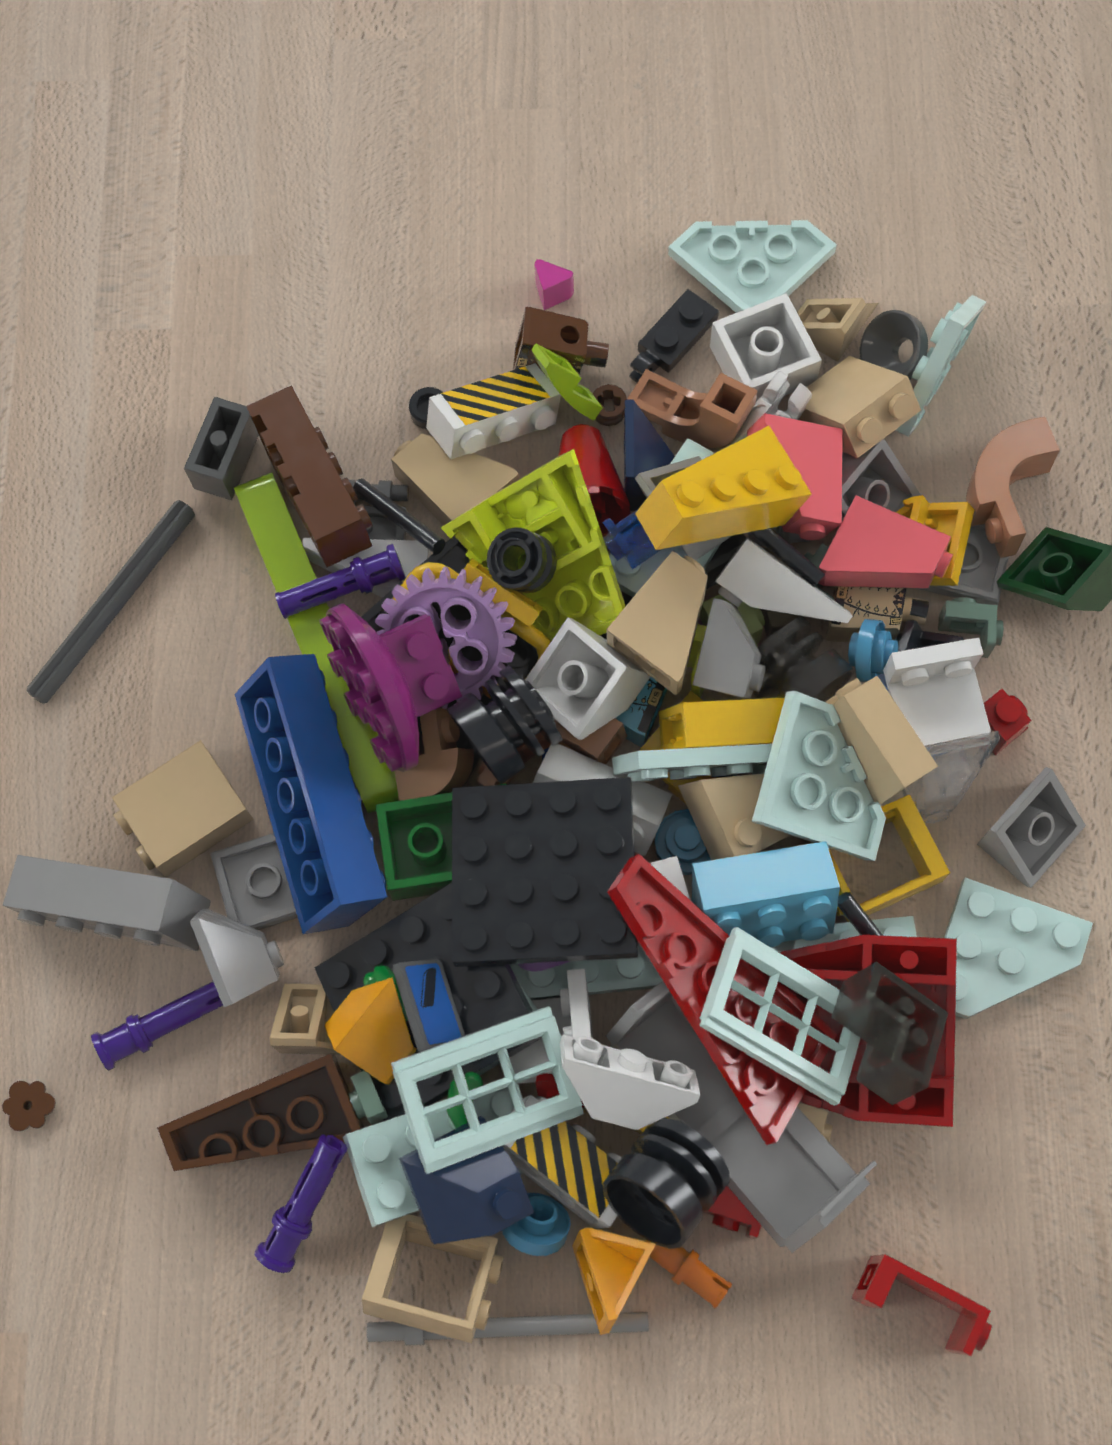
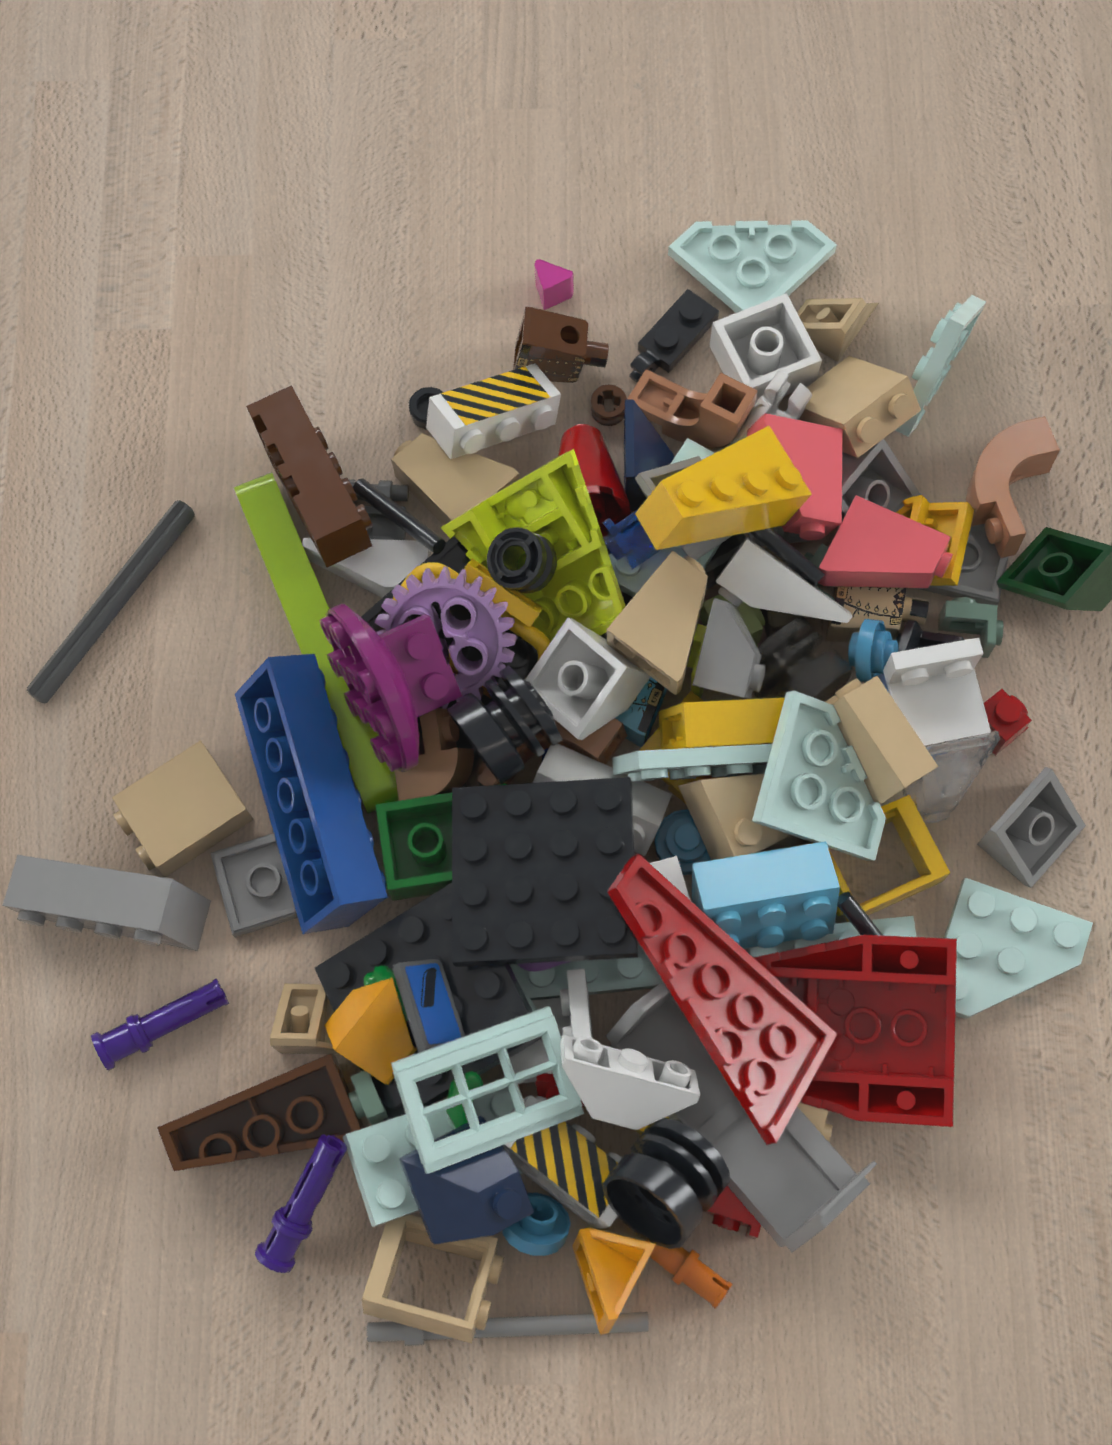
(16, 1106): reddish brown plant -> none
(221, 449): dark grey brick -> none
(236, 955): light grey slope -> none
(361, 576): dark purple pin -> none
(566, 381): lime slope -> none
(759, 1046): light aqua piece -> none
(886, 334): dark grey piece -> none
(899, 1030): clear smoke brick -> none
(971, 1326): red panel -> none

